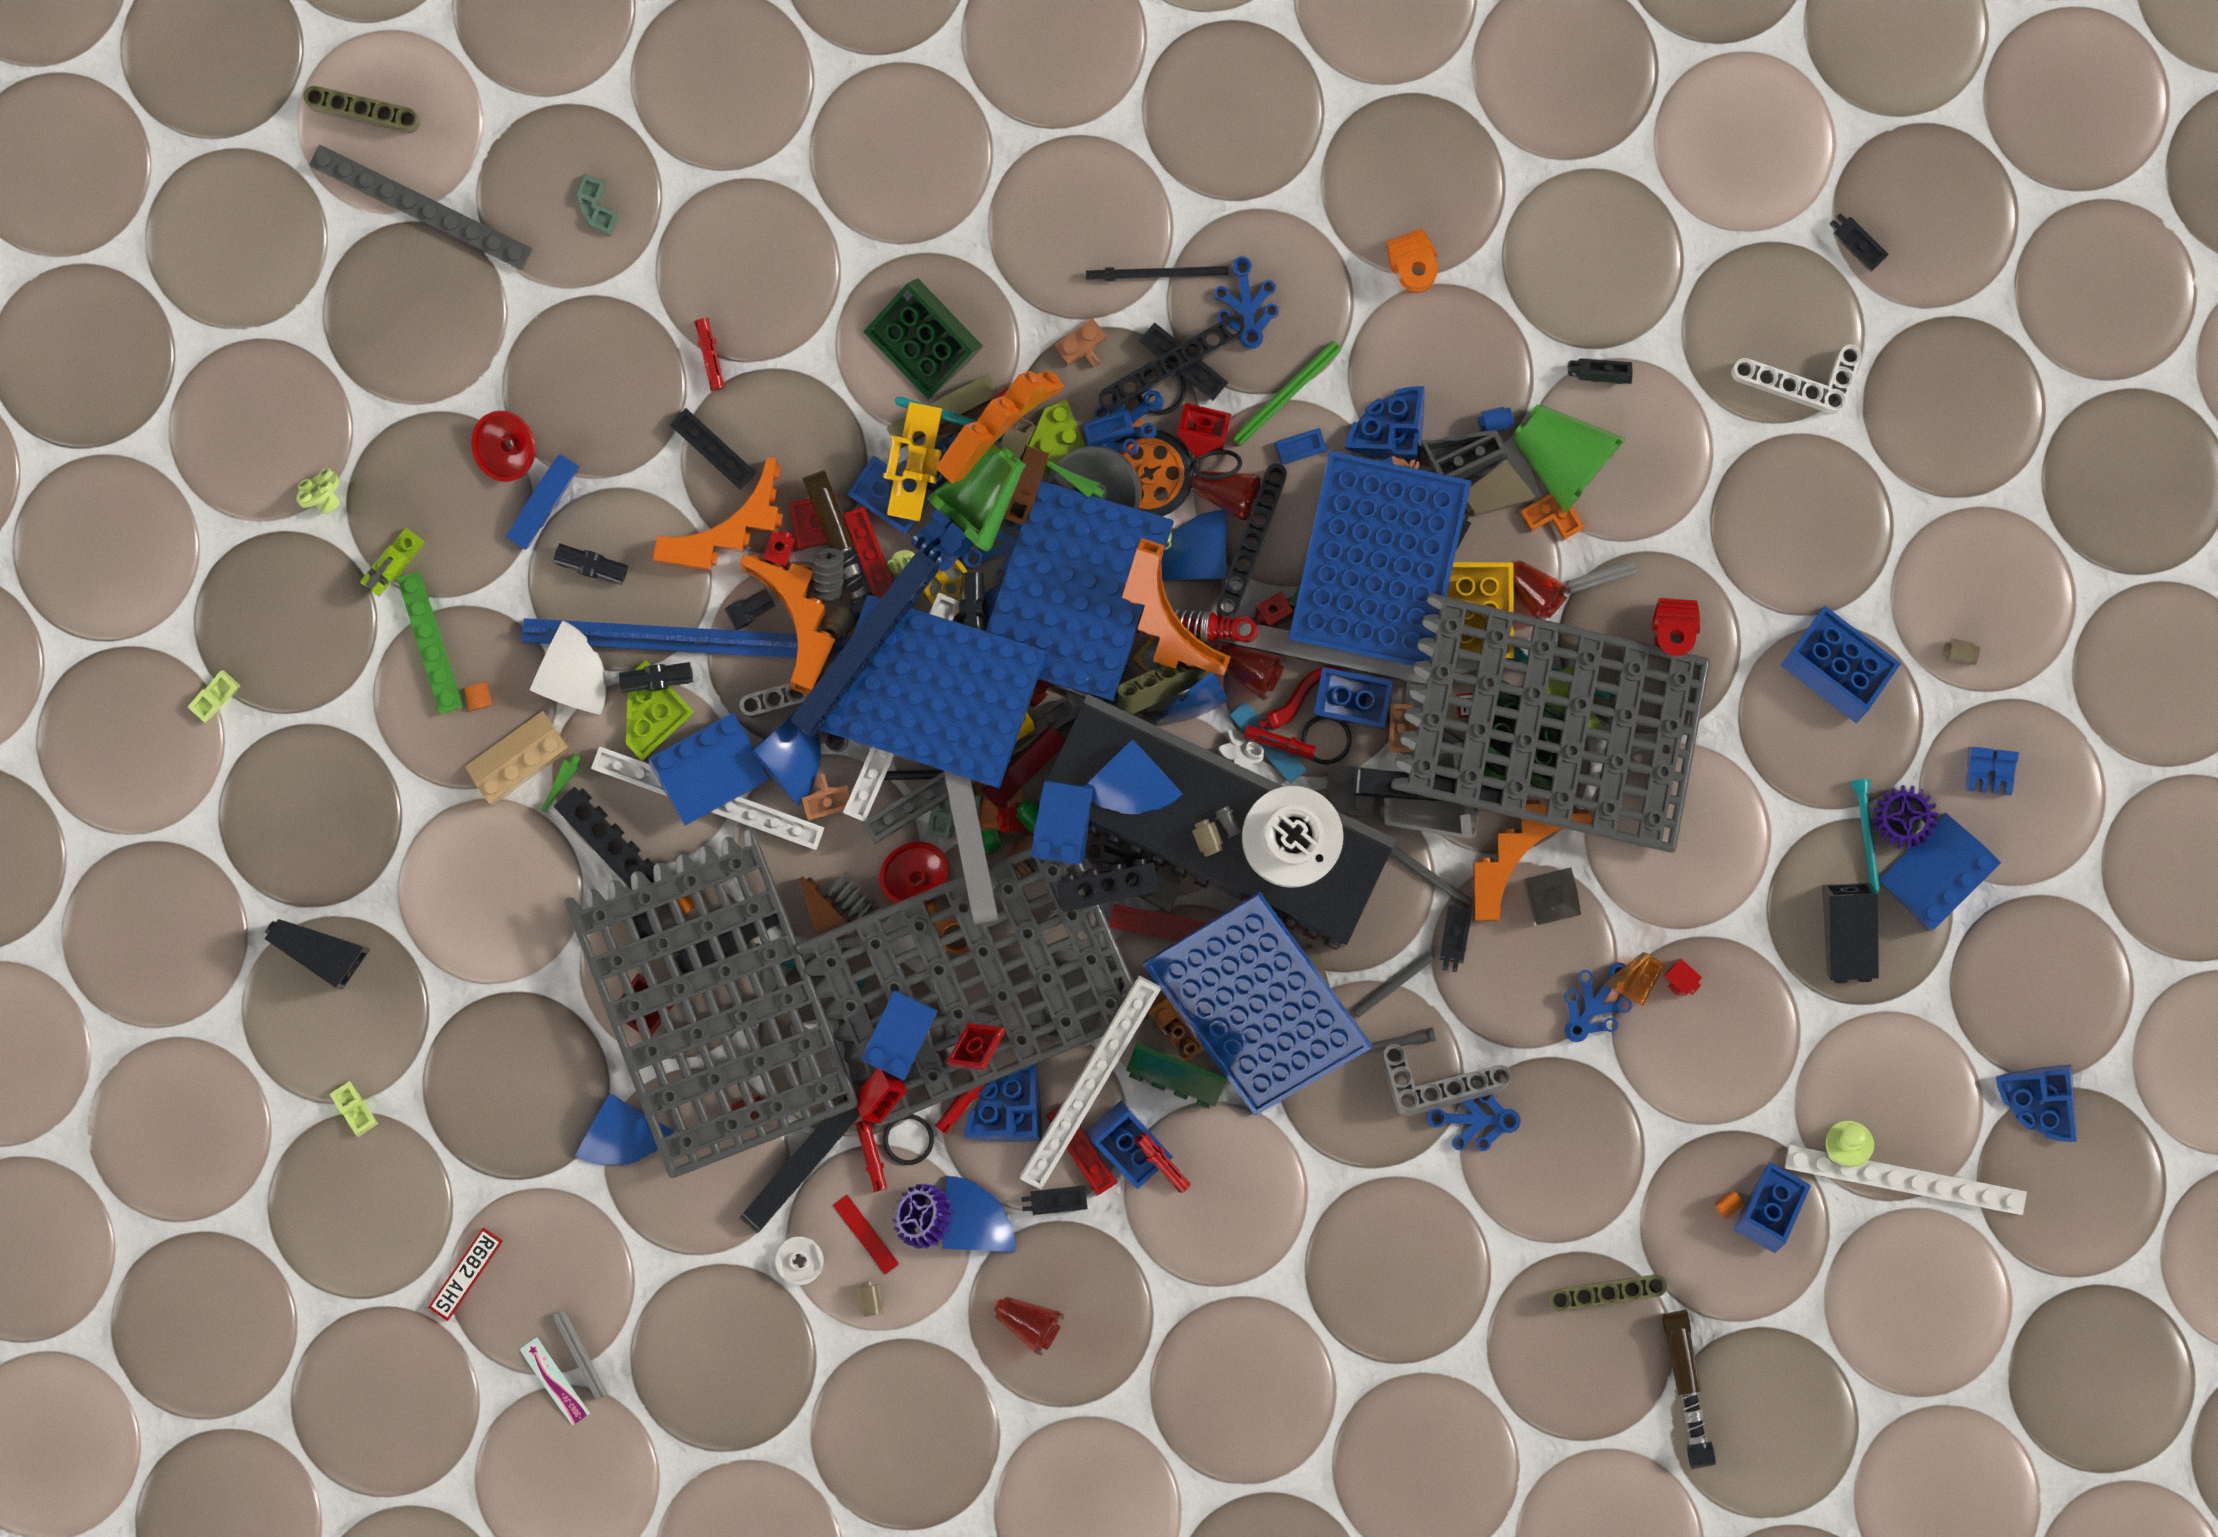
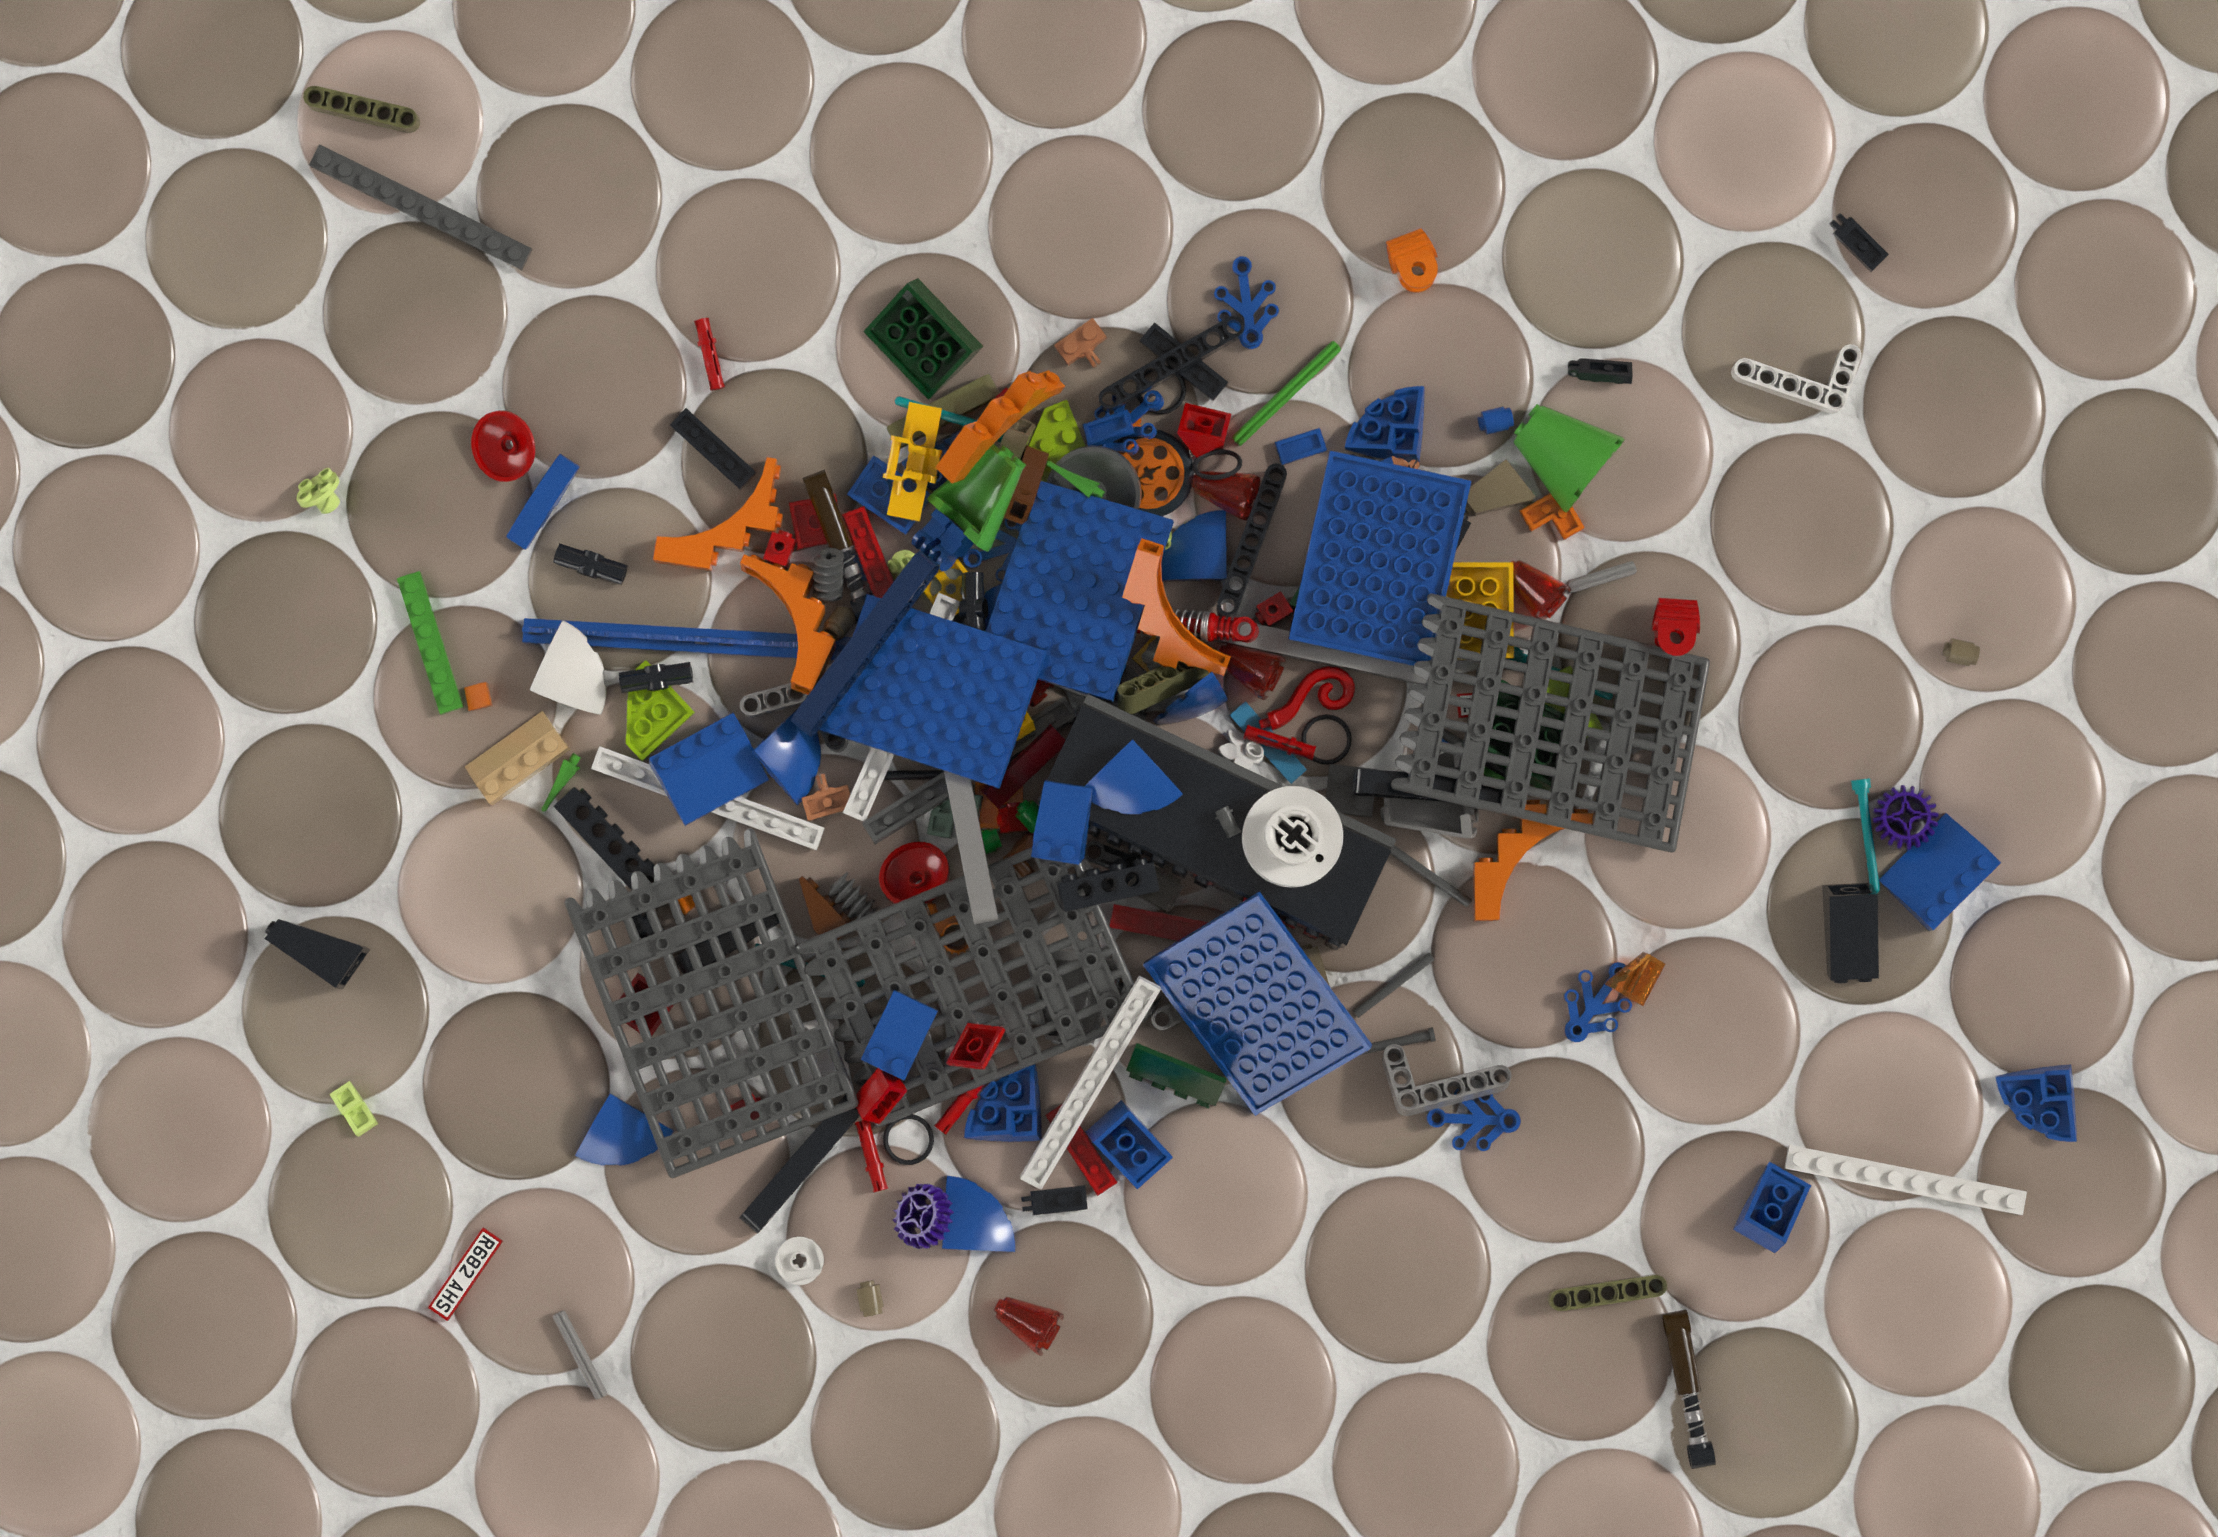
(214, 697): yellowish green slope -> none
(392, 562): lime plate -> none
(554, 1381): sticker -> none
(596, 216): sand green tile -> none
(745, 611): black piece -> none
(866, 1234): red sticker -> none
(1111, 274): black bar -> none
(1156, 1155): red pin -> none
(1174, 1027): reddish brown slope -> none
(1207, 837): dark tan brick -> none
(1353, 698): blue slope -> none
(1397, 726): nougat plate -> none
(1455, 936): black hinge -> none
(1464, 454): dark grey wedge -> none
(1552, 896): clear smoke slope -> none
(1682, 978): red brick -> none
(1729, 1205): orange slope -> none
(1840, 664): blue slope -> none
(1849, 1144): yellowish green plate -> none
(1984, 760): blue legs -> none

